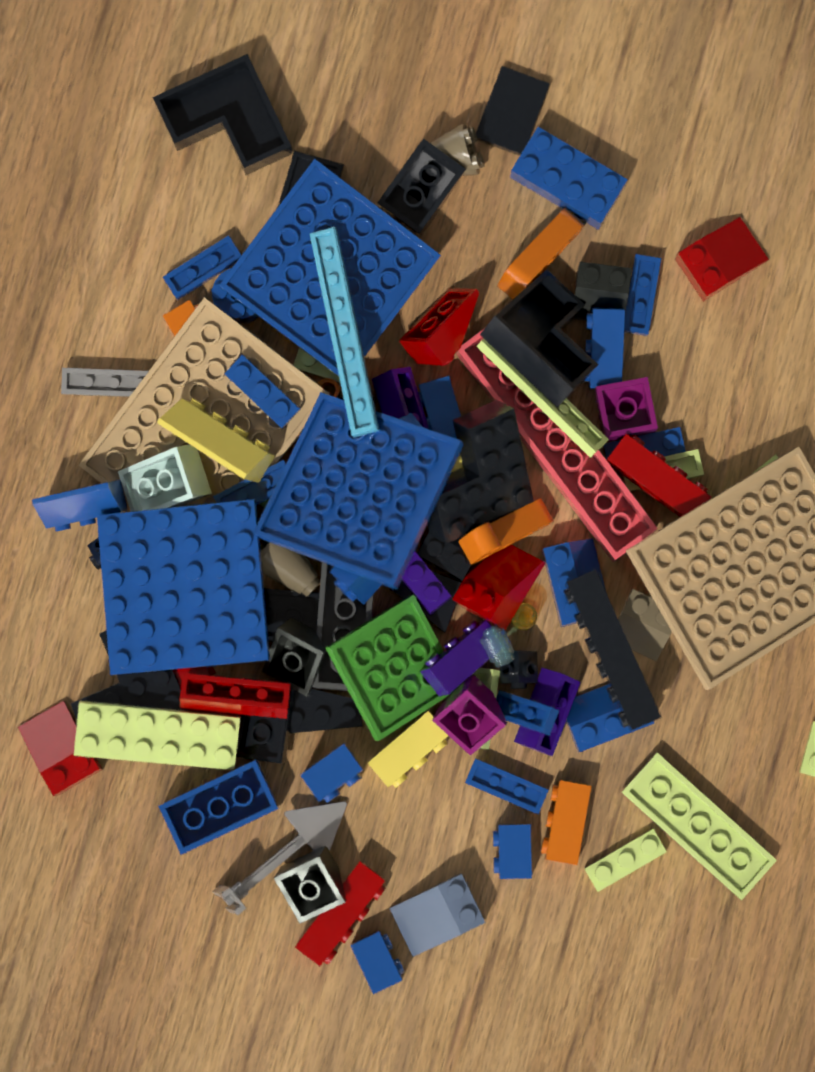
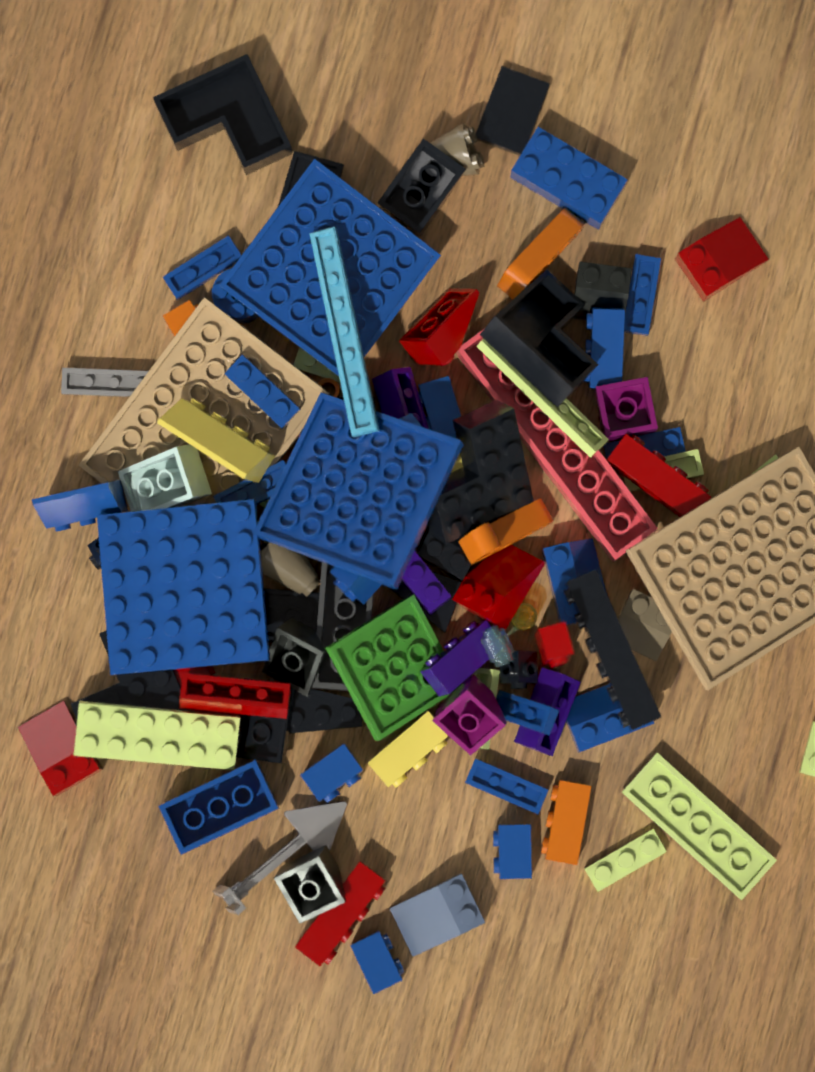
(554, 645): none -> red brick

